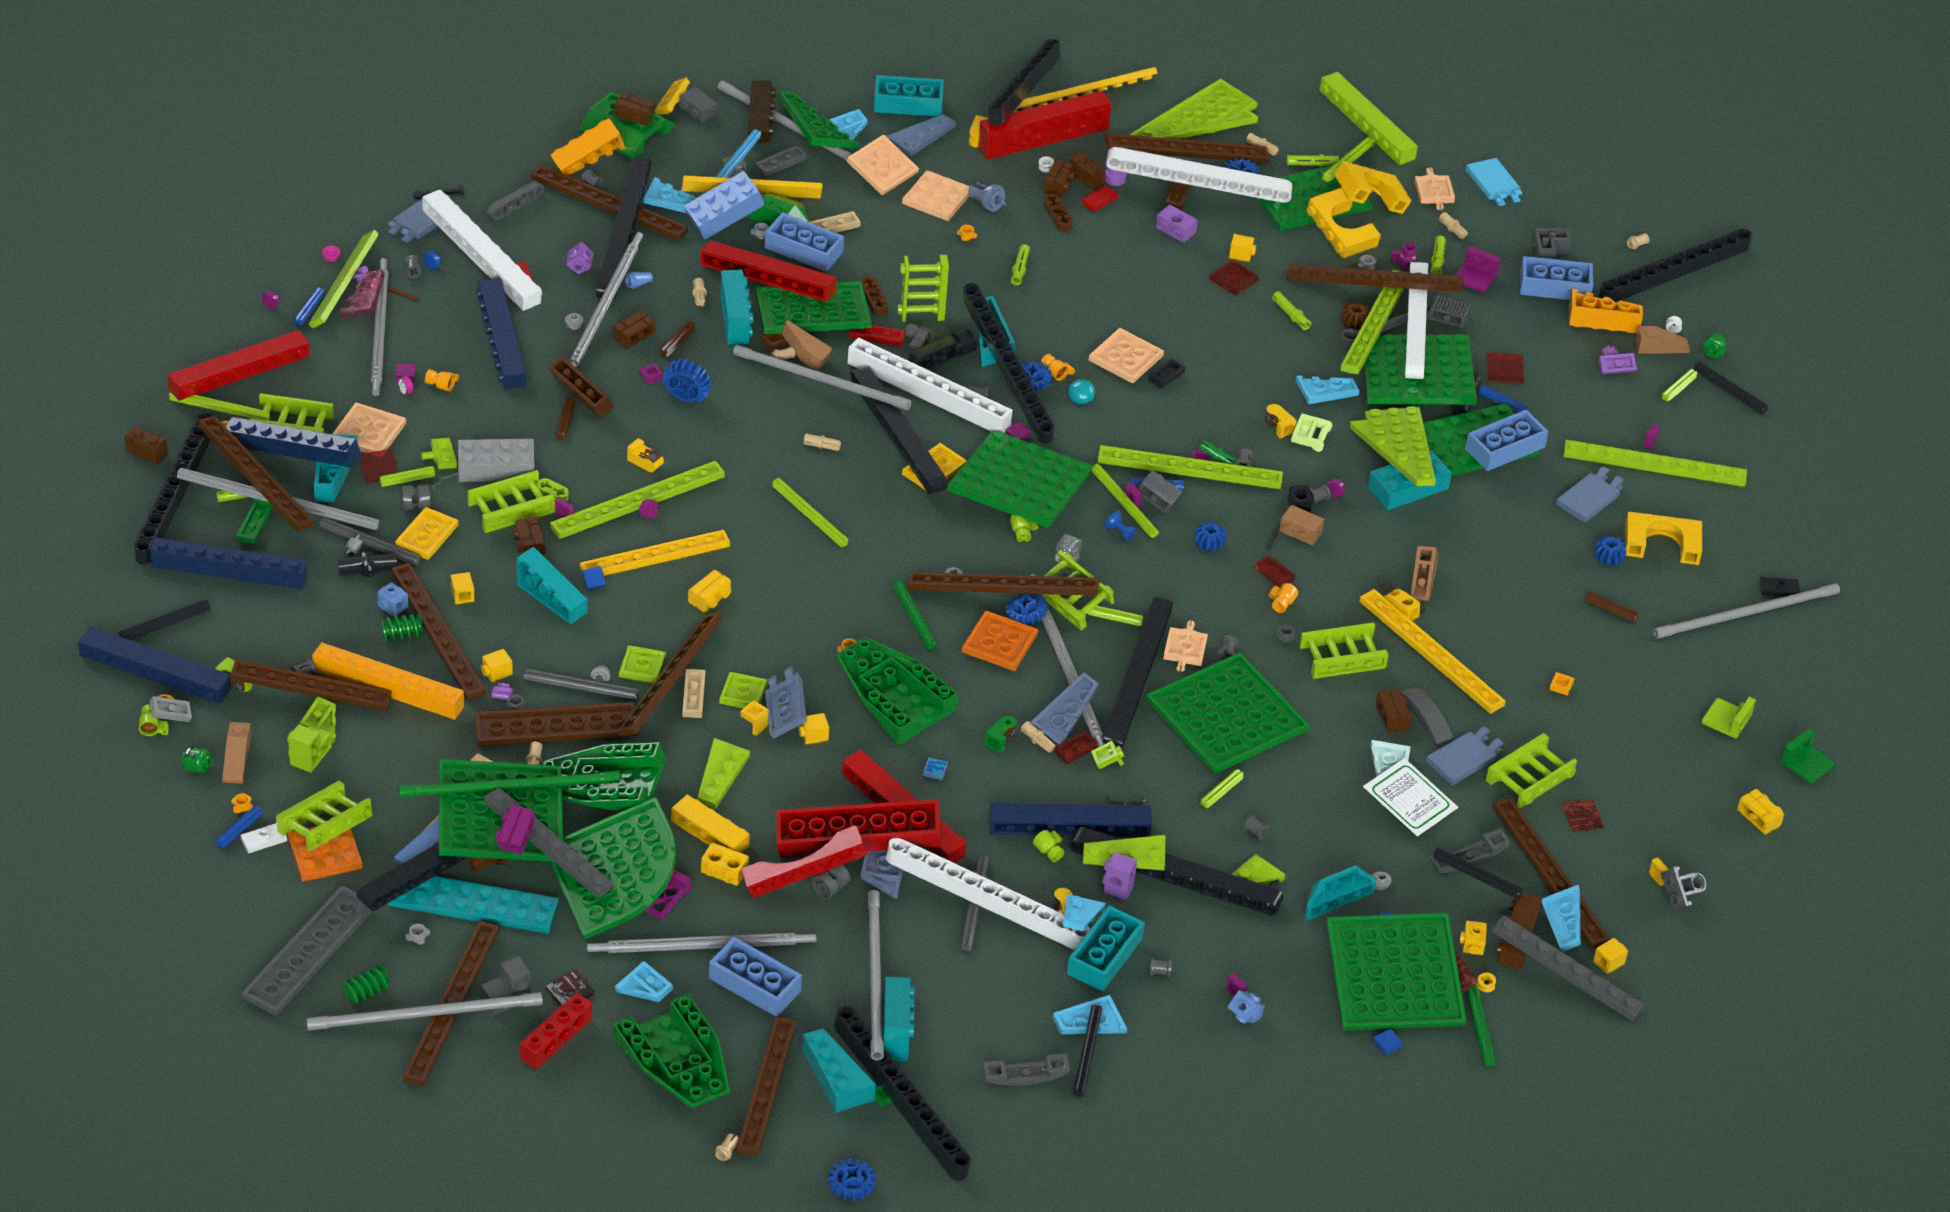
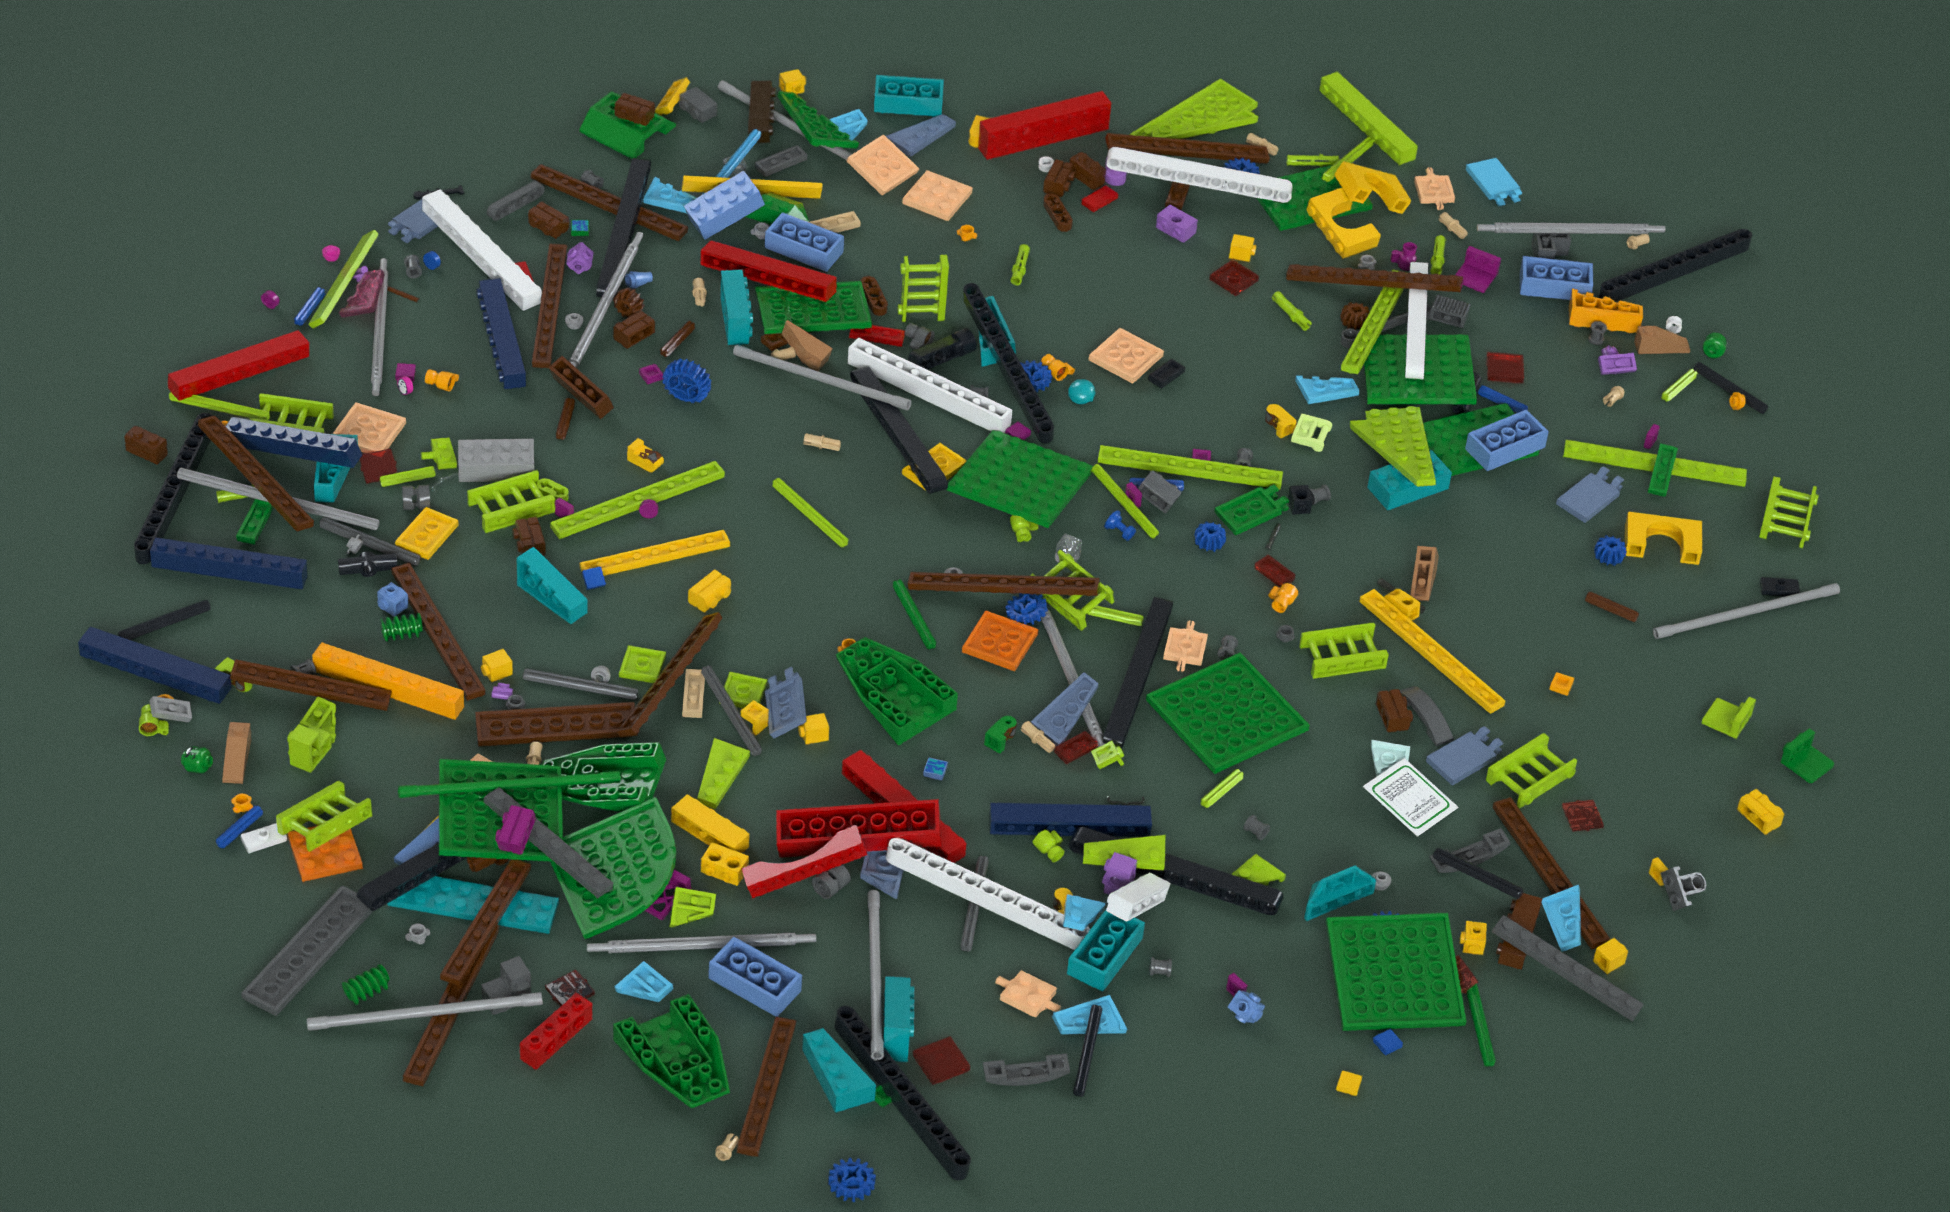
(462, 588): yellow brick -> none
(485, 922): none -> reddish brown plate
(548, 220): none -> reddish brown brick
(549, 306): none -> reddish brown plate
(579, 227): none -> tile
(588, 148): light orange wedge -> none
(628, 302): none -> reddish brown gear
(691, 906): none -> lime wing
(731, 710): none -> dark grey axle
(792, 81): none -> yellow brick
(941, 1060): none -> clear red tile
(990, 196): sand blue piece -> none
(1023, 82): black beam -> none
(1028, 994): none -> light nougat plate
(1087, 88): yellow plate -> none
(1137, 897): none -> white brick
(1216, 453): green pin -> none
(1251, 509): none -> green tile
(1301, 525): medium nougat brick -> none
(1336, 488): magenta tile -> none
(1349, 1083): none -> yellow tile
(1486, 977): yellow bush -> none
(1571, 228): none -> light grey axle
(1598, 330): none -> dark grey bush
(1616, 393): none -> tan pin
(1662, 470): none -> green plate
(1737, 401): none -> light orange plate
(1772, 514): none -> lime fence

